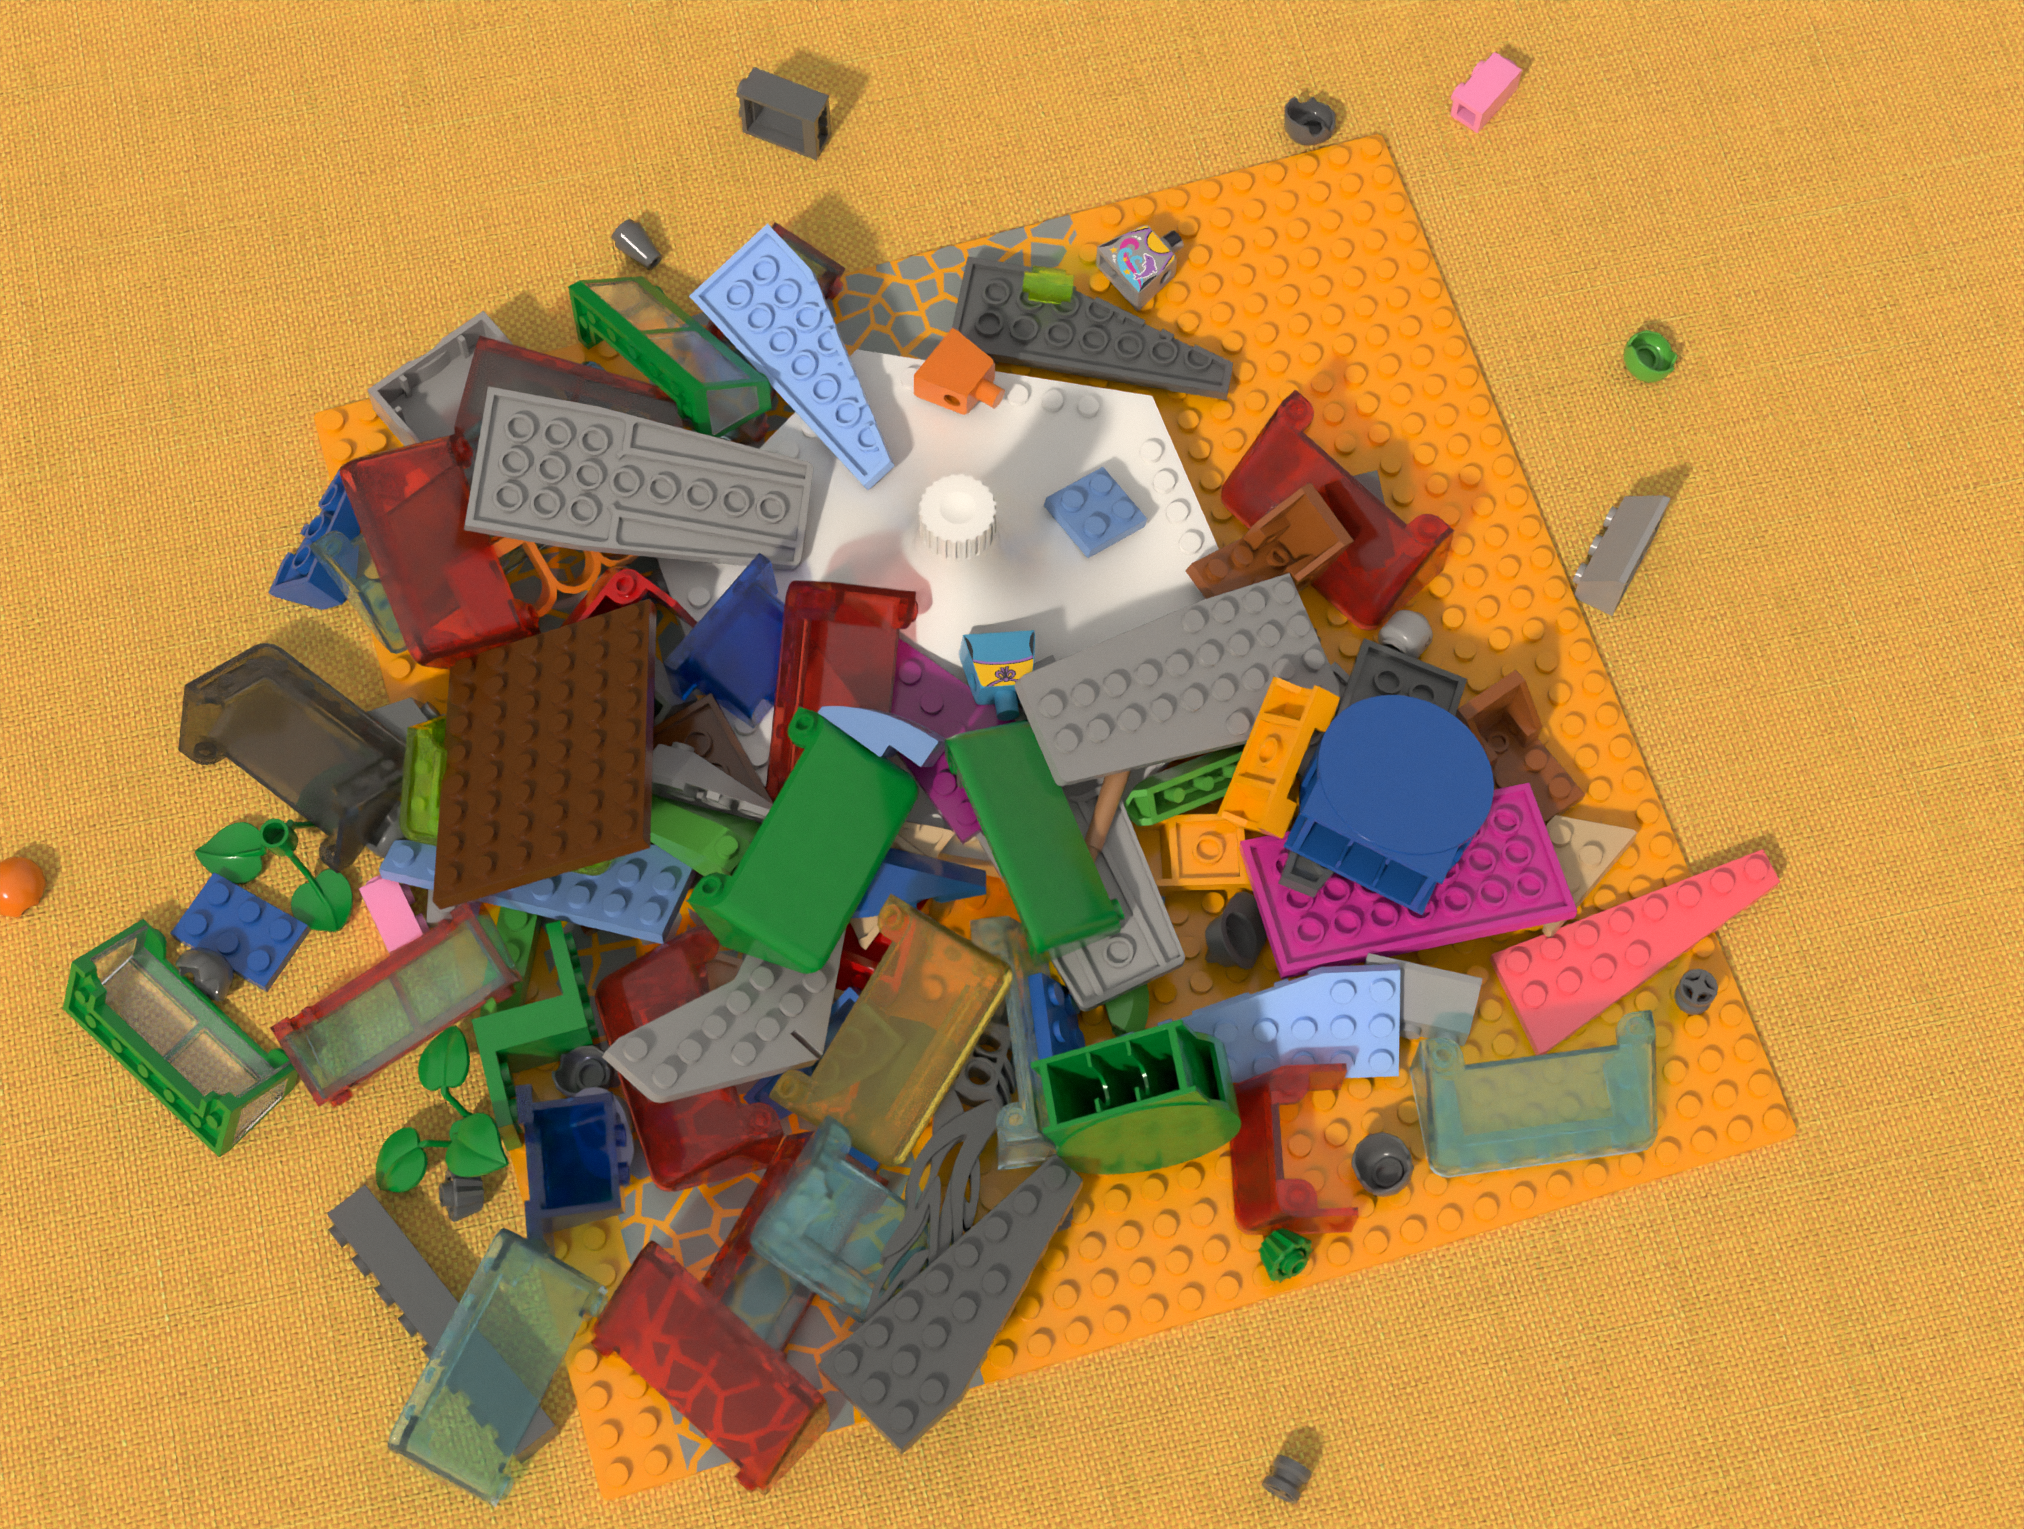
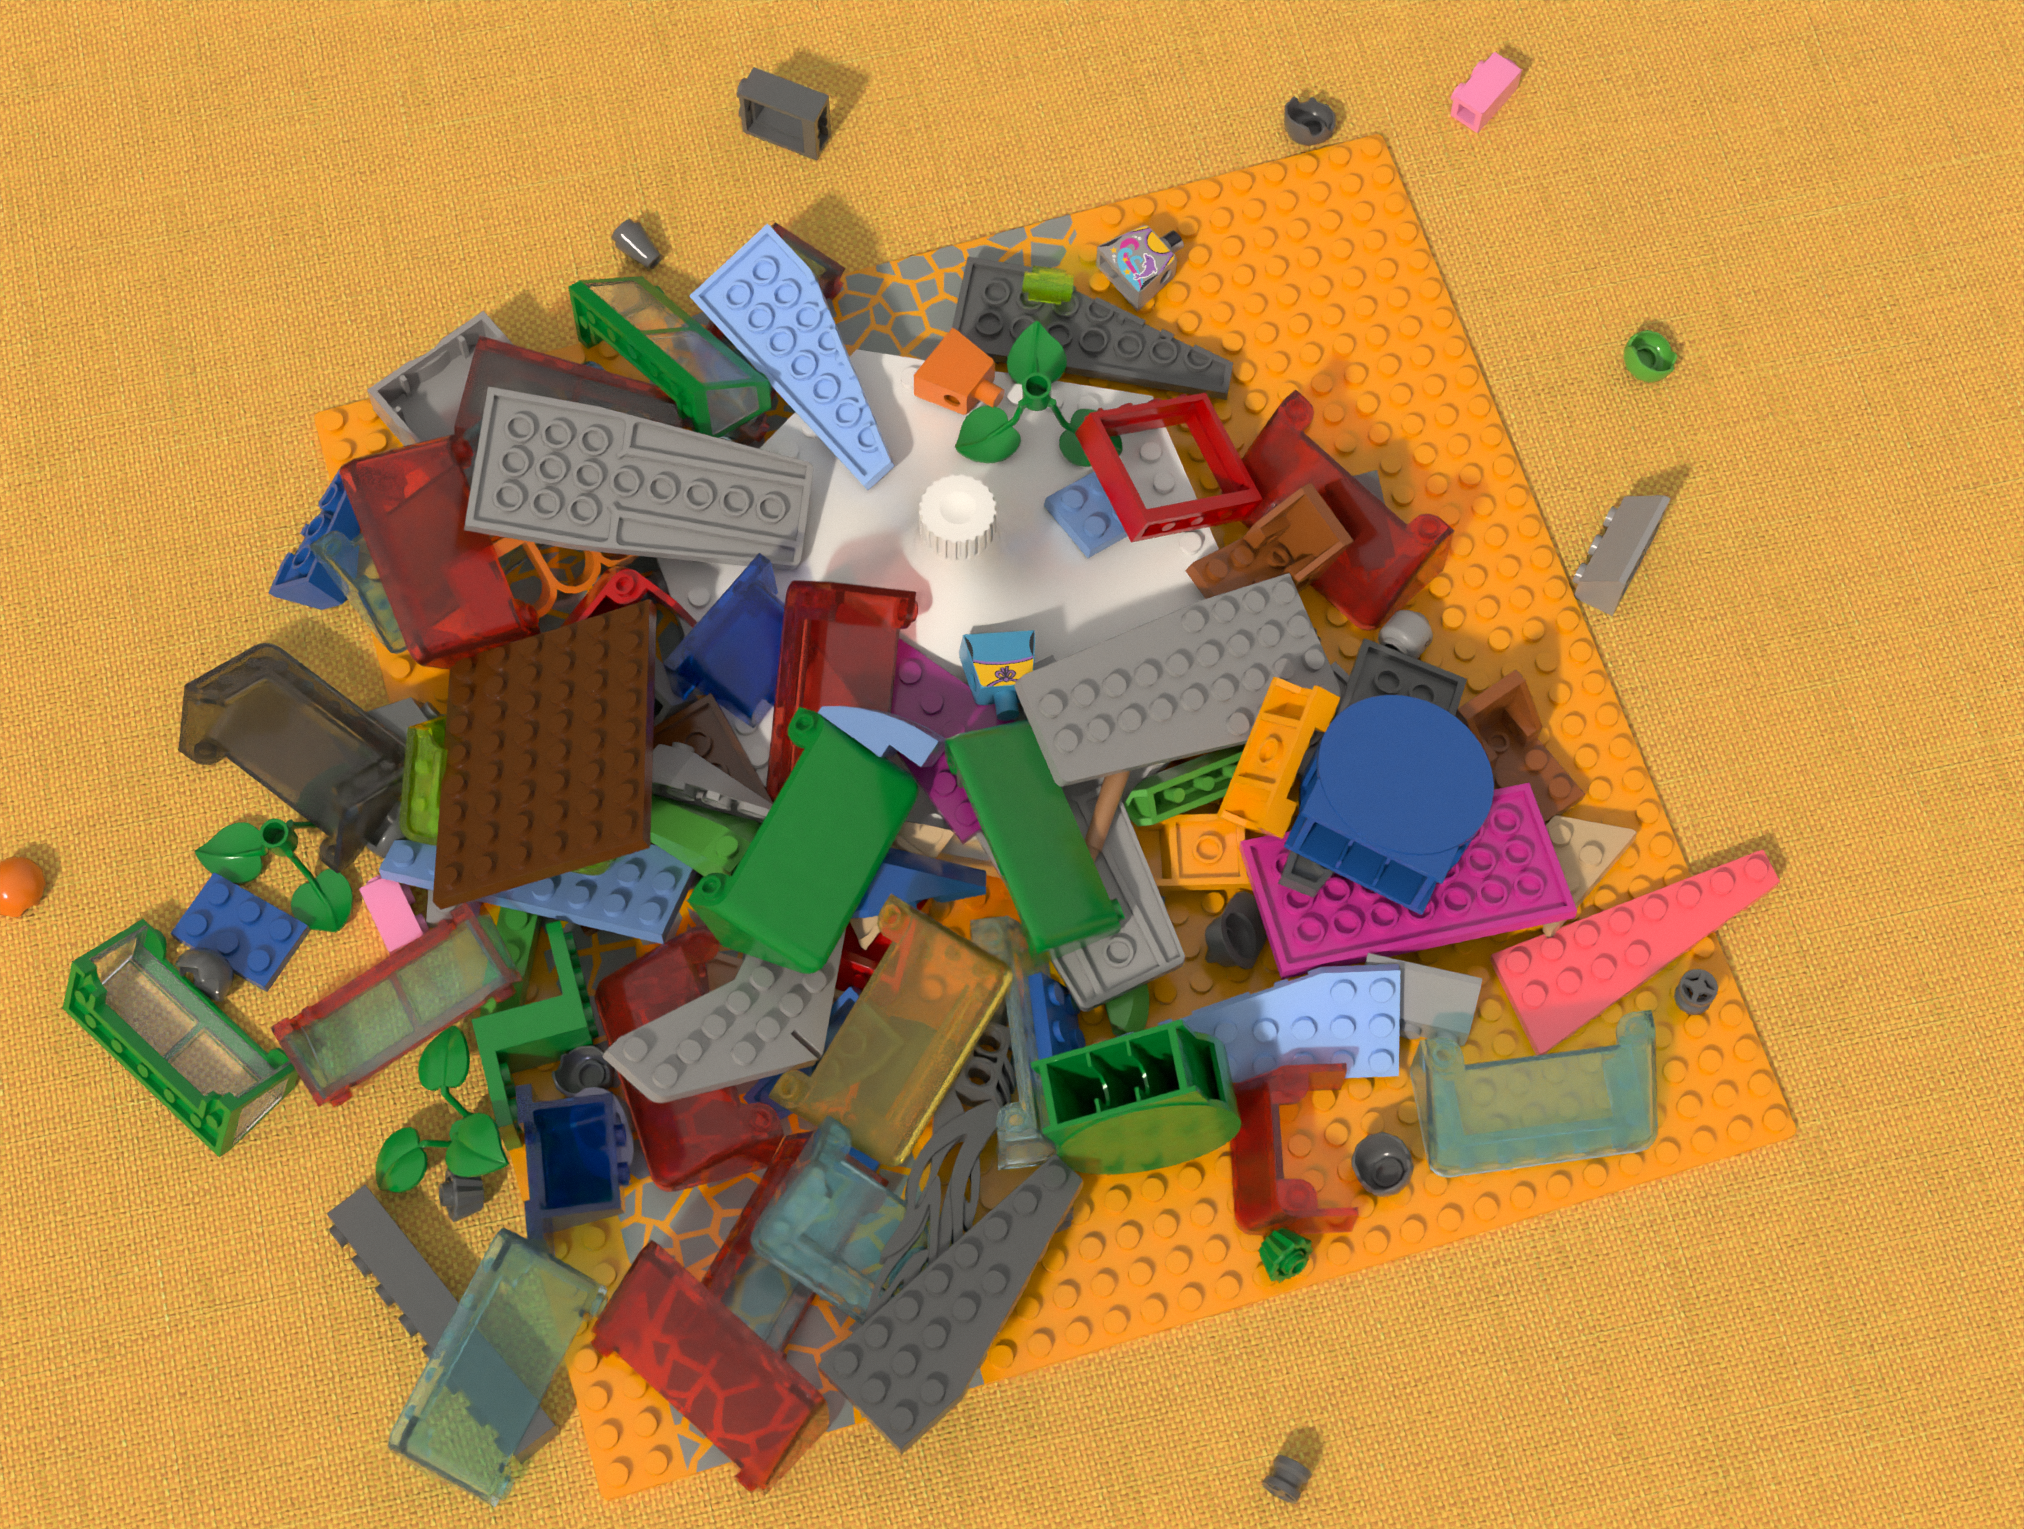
(1035, 363): none -> green plant
(1239, 491): none -> red window

